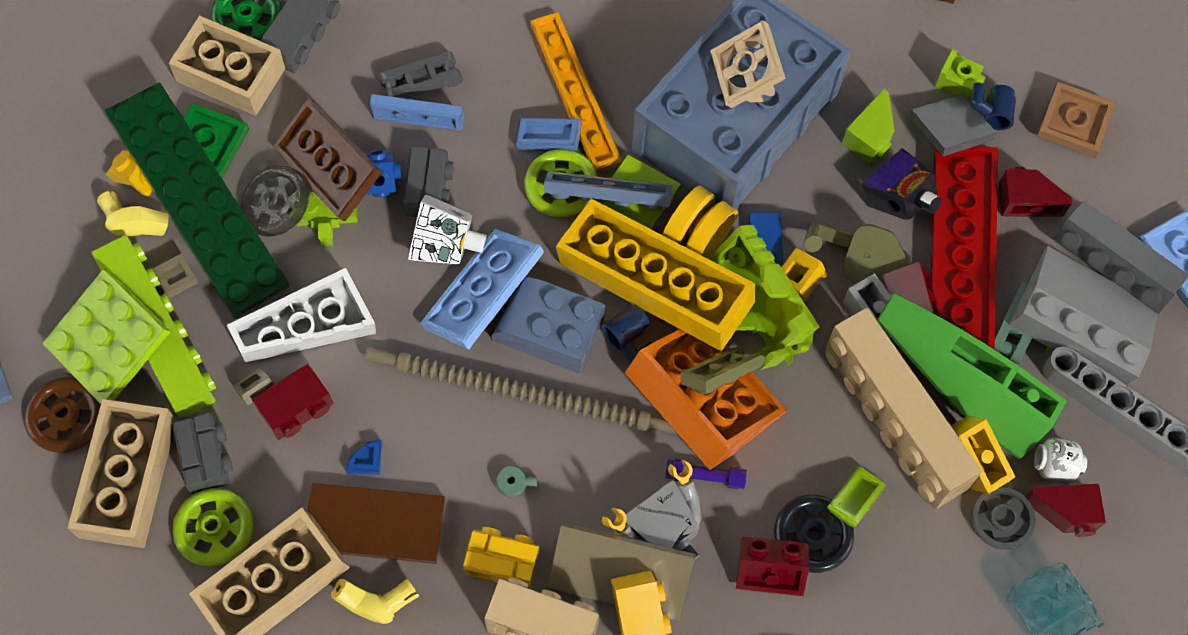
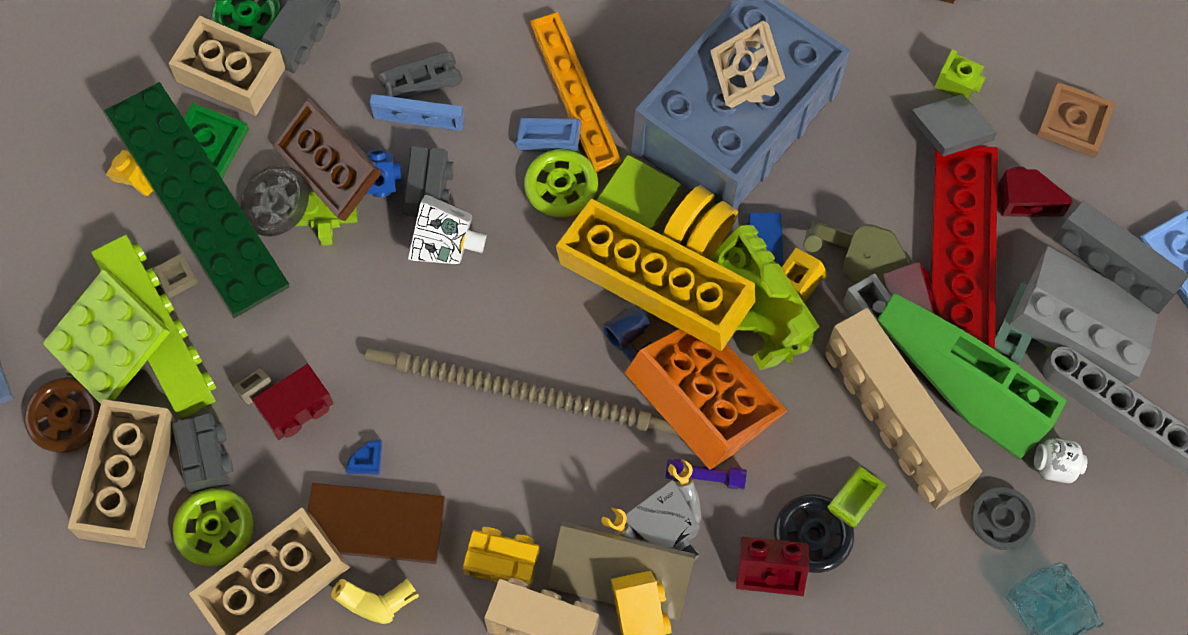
(131, 220): light yellow arm -> none
(304, 320): white wedge -> none
(482, 288): light blue tile -> none
(521, 481): sand green piece -> none
(550, 323): sand blue brick -> none
(599, 188): sand blue plate -> none
(720, 370): olive hinge -> none
(872, 130): lime slope -> none
(902, 187): black torso -> none
(986, 451): yellow brick -> none
(999, 106): dark blue piece -> none
(1070, 507): dark red slope -> none

